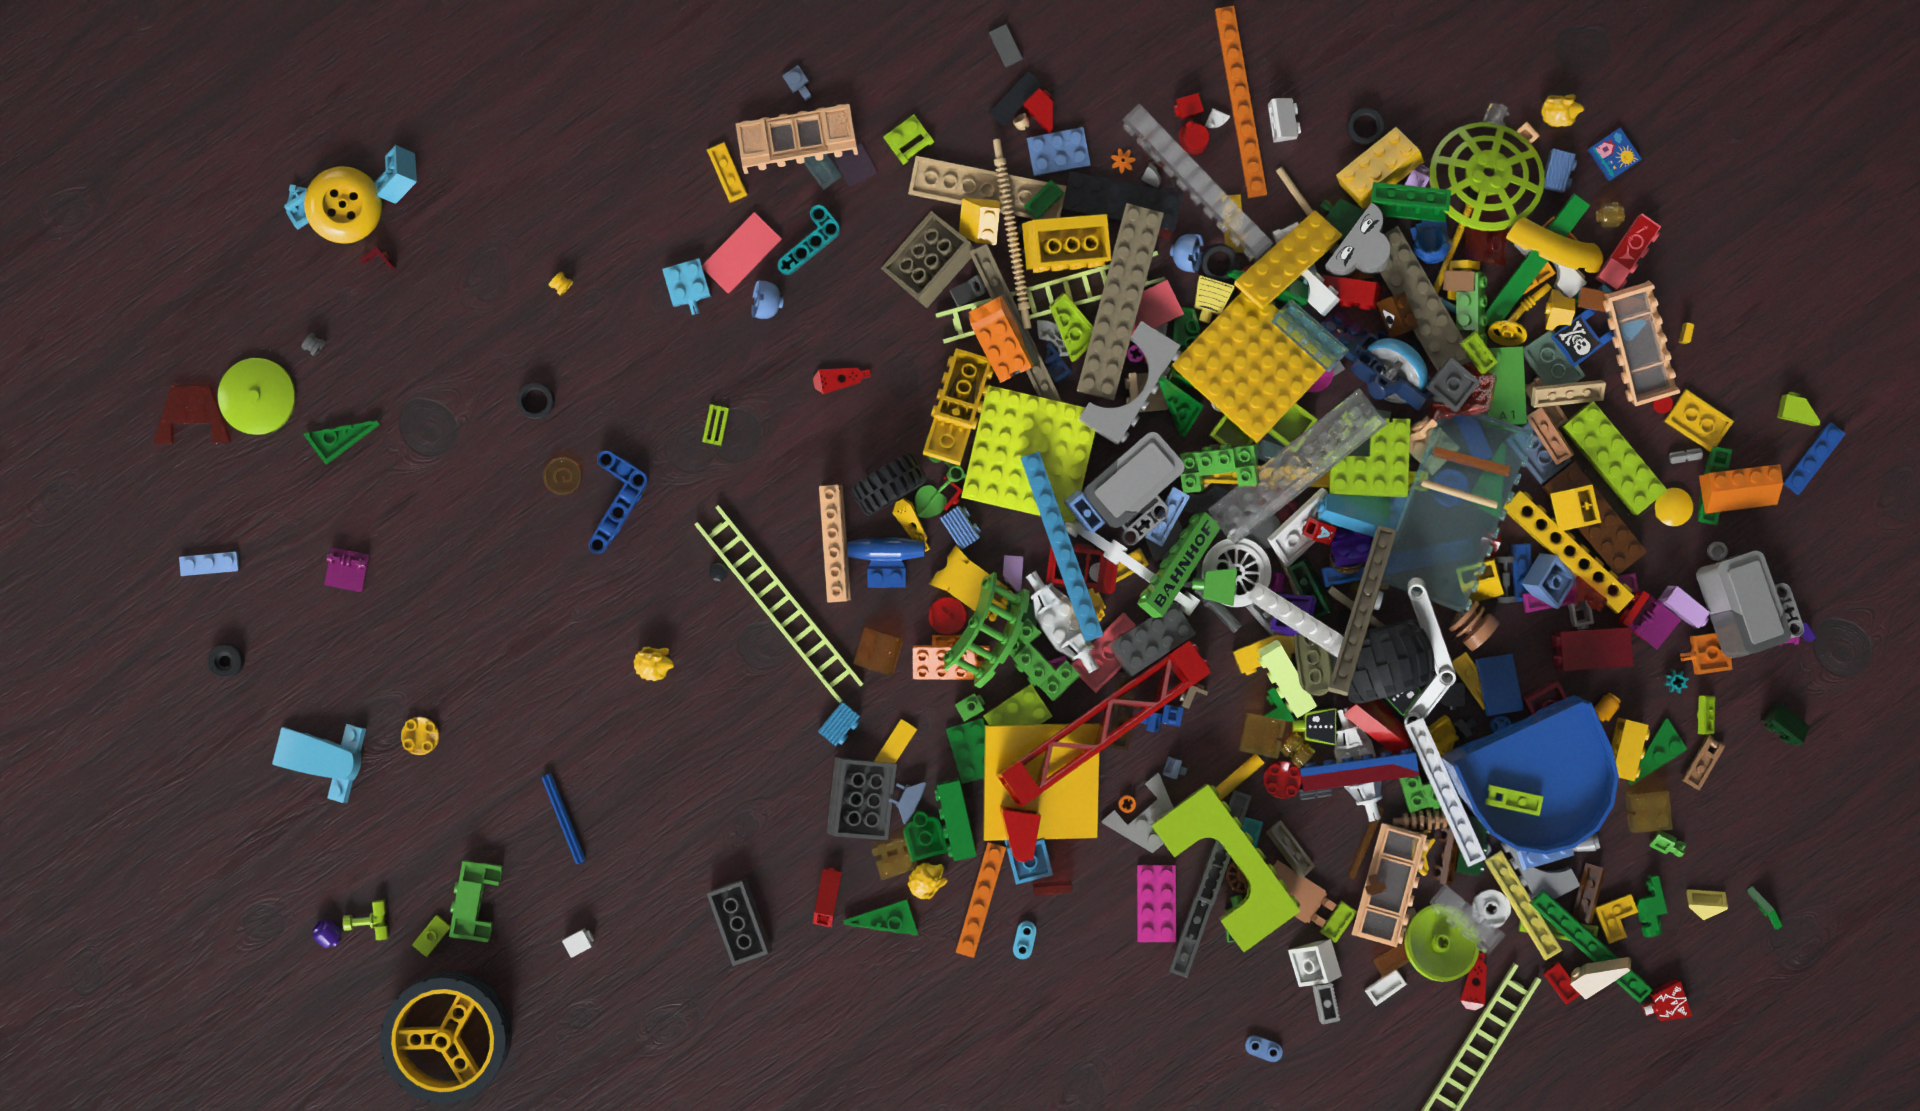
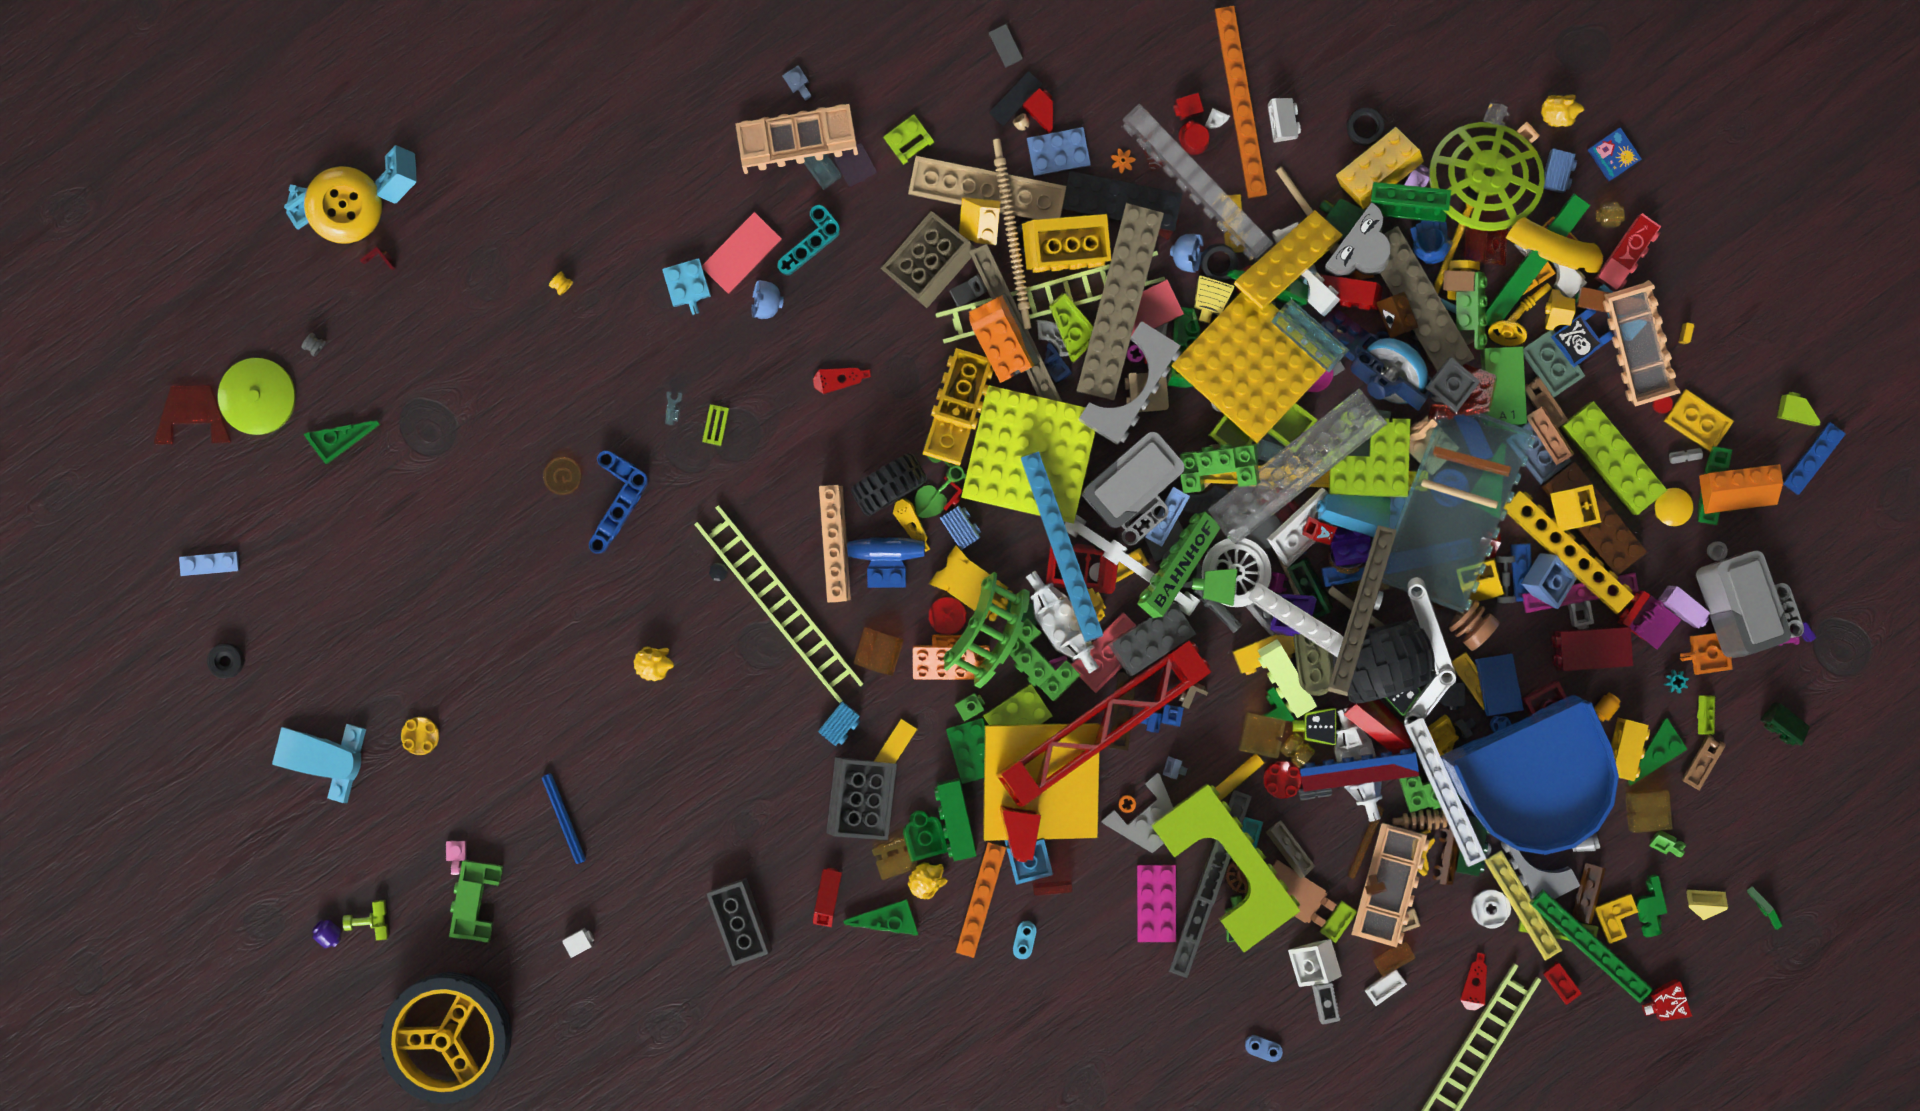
(346, 569): magenta hinge -> none
(431, 935): lime plate -> none
(456, 852): none -> bright pink plate
(521, 403): black tyre -> none
(671, 413): none -> clear light blue plate
(727, 172): yellow tile -> none
(909, 799): sand blue piece -> none
(1013, 571): lavender slope -> none
(1044, 199): green tile -> none
(1084, 511): medium blue brick -> none
(1151, 176): light grey tile -> none
(1181, 406): green wing -> none
(1437, 947): lime dish -> none
(1467, 919): clear wedge -> none
(1478, 352): lime plate -> none
(1515, 800): lime plate -> none
(1530, 860): light blue plate -> none
(1568, 393): tan plate -> none
(1584, 591): clear red slope -> none
(1597, 975): tan slope -> none

